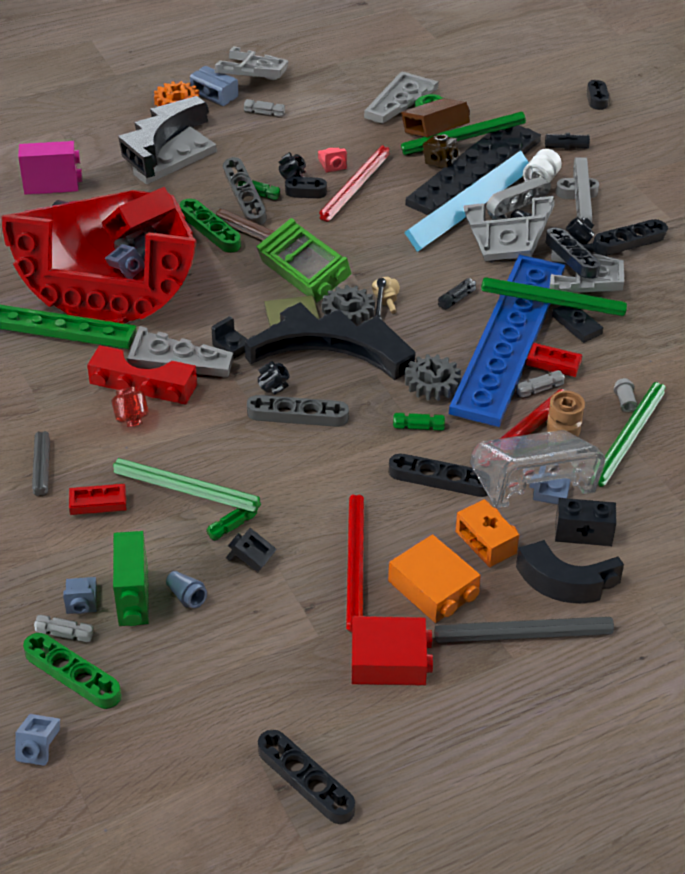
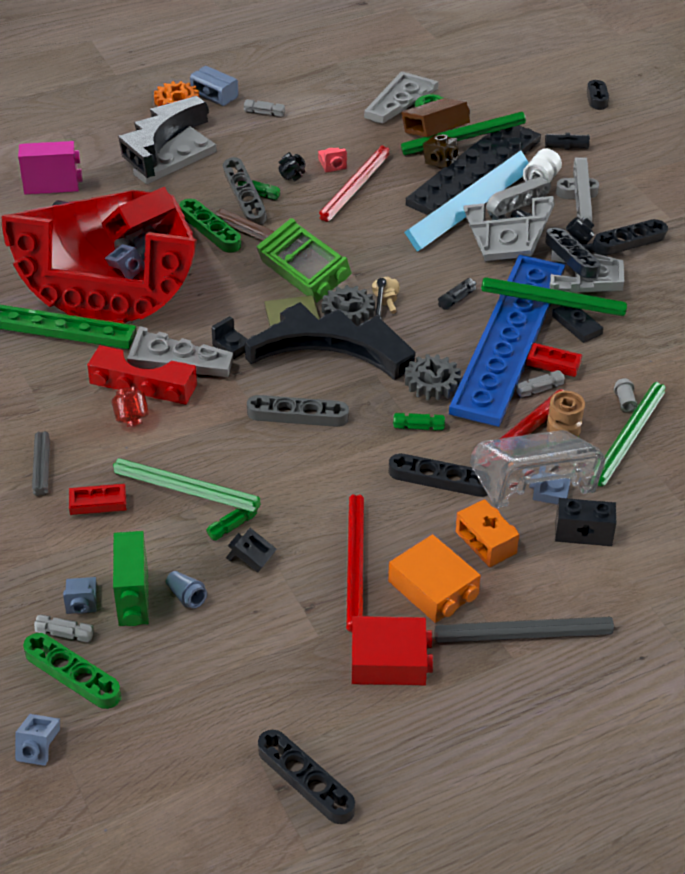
(252, 65): light grey wing -> none
(273, 377): black gear -> none
(306, 187): black beam -> none
(566, 581): black arch -> none

